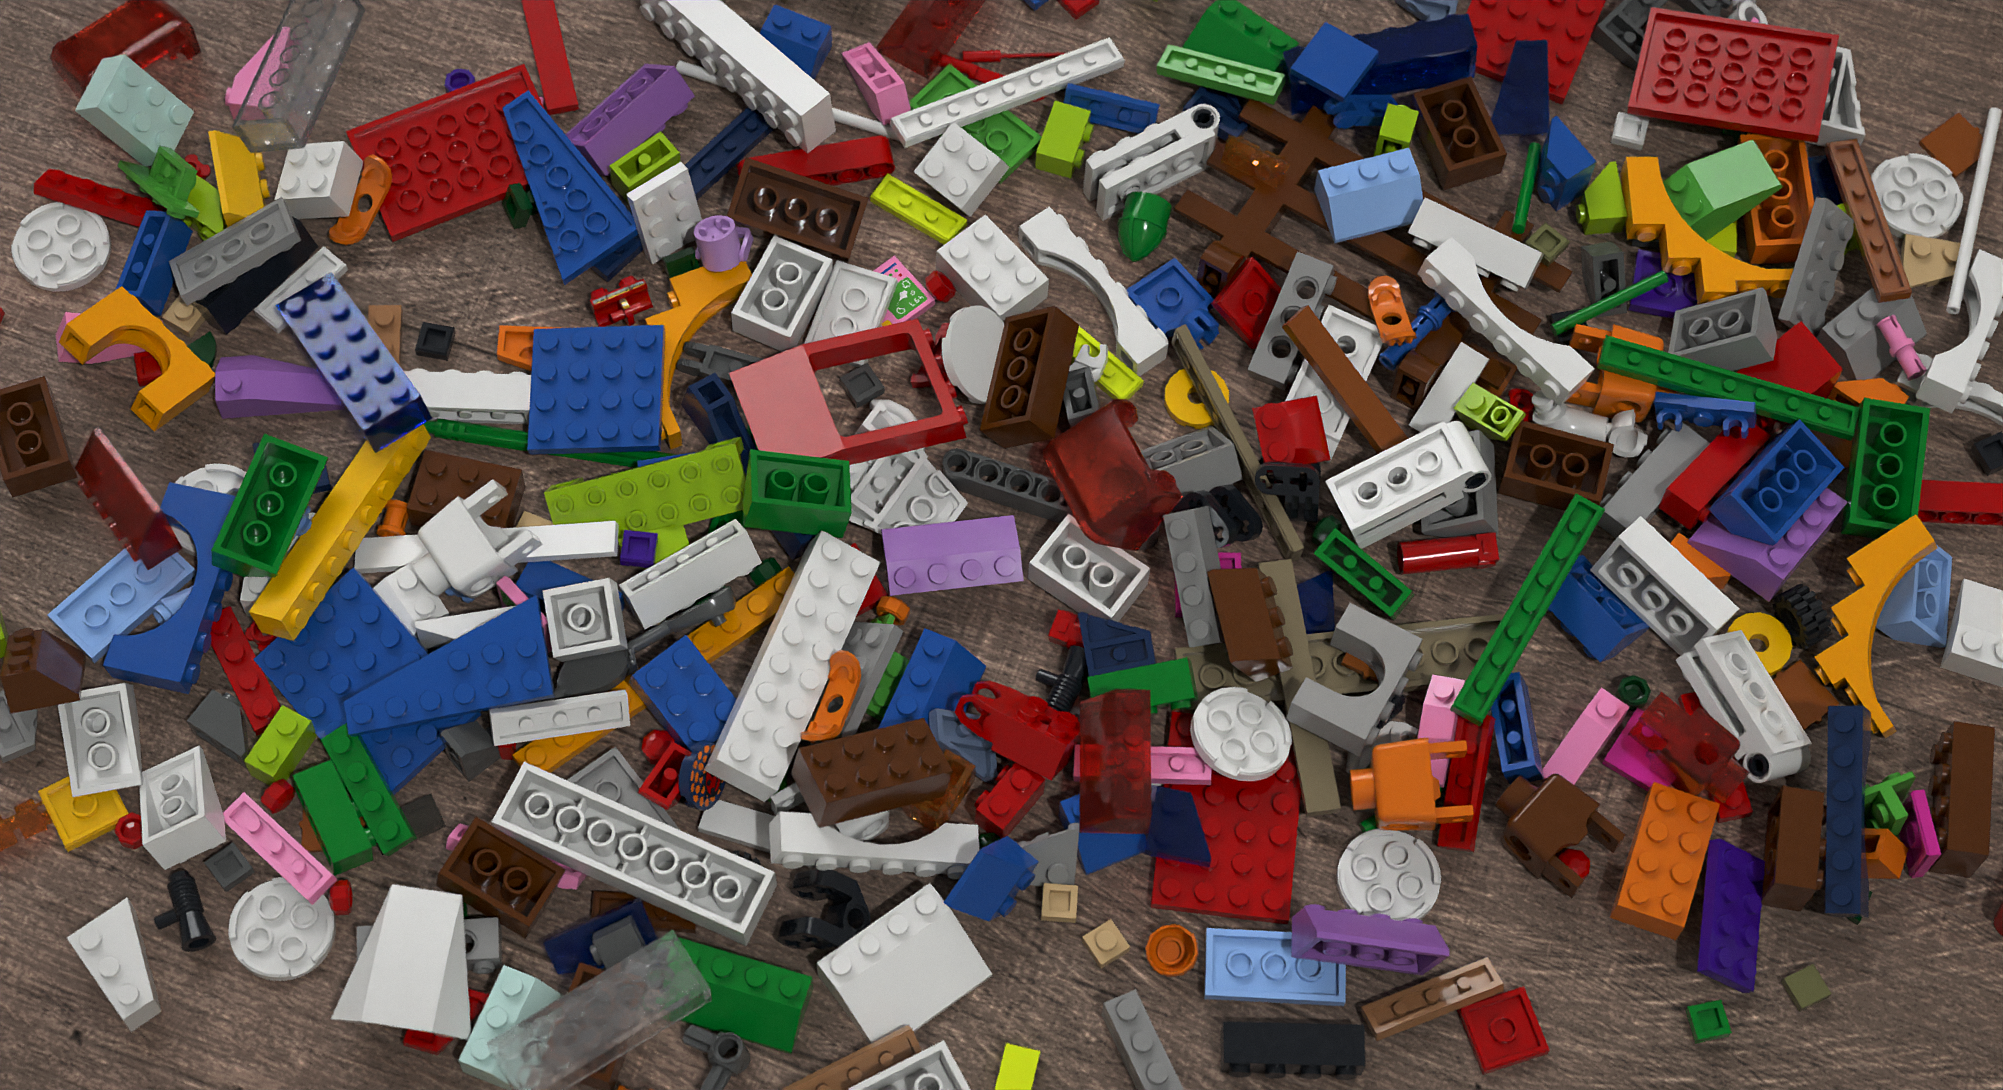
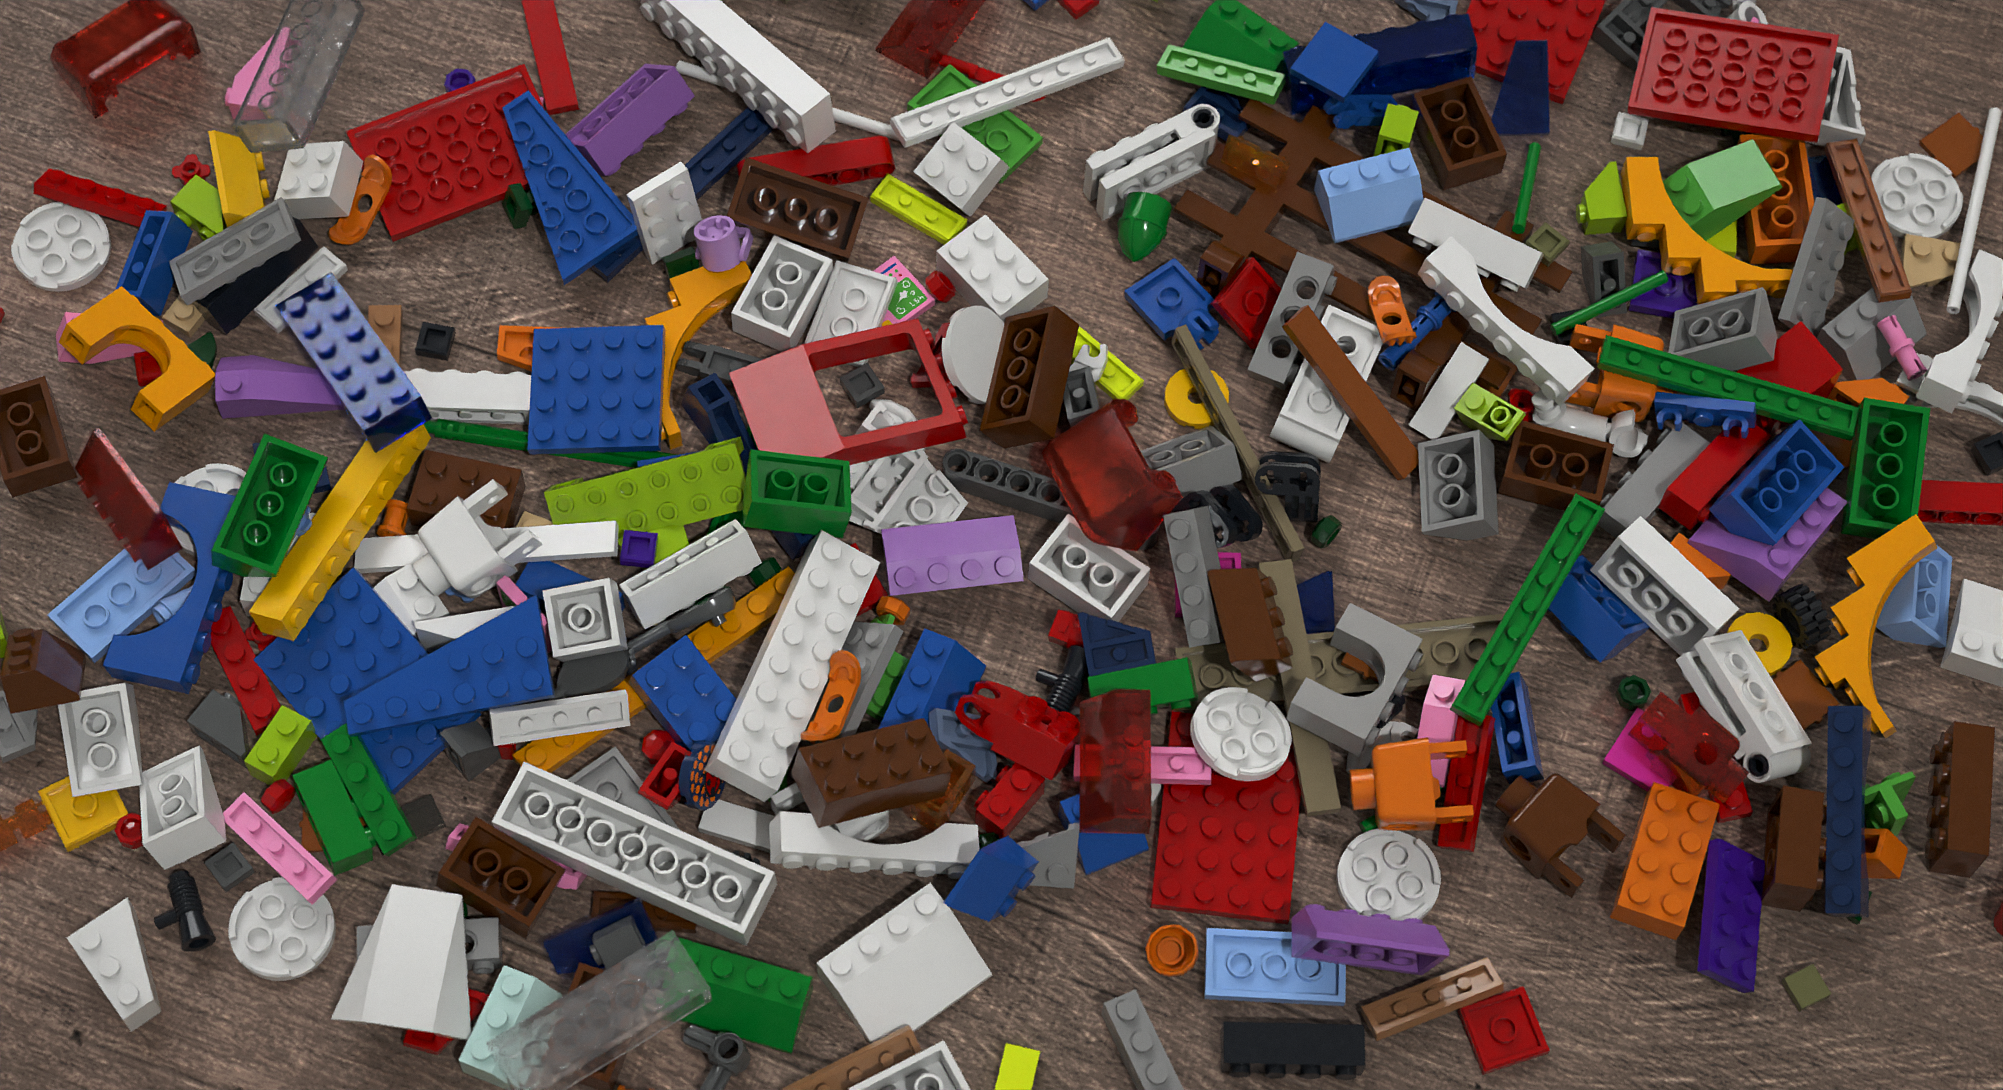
(133, 109): light aqua brick -> none
(167, 181): bright green bracket -> none
(341, 897): red tile -> none
(621, 303): red hips -> none
(643, 164): lime brick -> none
(798, 38): blue slope -> none
(835, 930): black piece -> none
(877, 82): bright pink slope -> none
(994, 56): red piece -> none
(1053, 245): white arch -> none
(1059, 902): tan plate -> none
(1063, 140): lime brick -> none
(1105, 943): tan plate -> none
(1112, 108): blue plate -> none
(1177, 829): clear blue wing -> none
(1291, 432): red slope -> none
(1364, 574): green brick -> none
(1408, 481): white hinge -> none
(1448, 553): red piece -> none
(1563, 166): blue slope -> none
(1577, 862): red tile -> none
(1587, 737): bright pink slope -> none
(1708, 1021): green plate -> none
(1919, 835): dark pink tile -> none

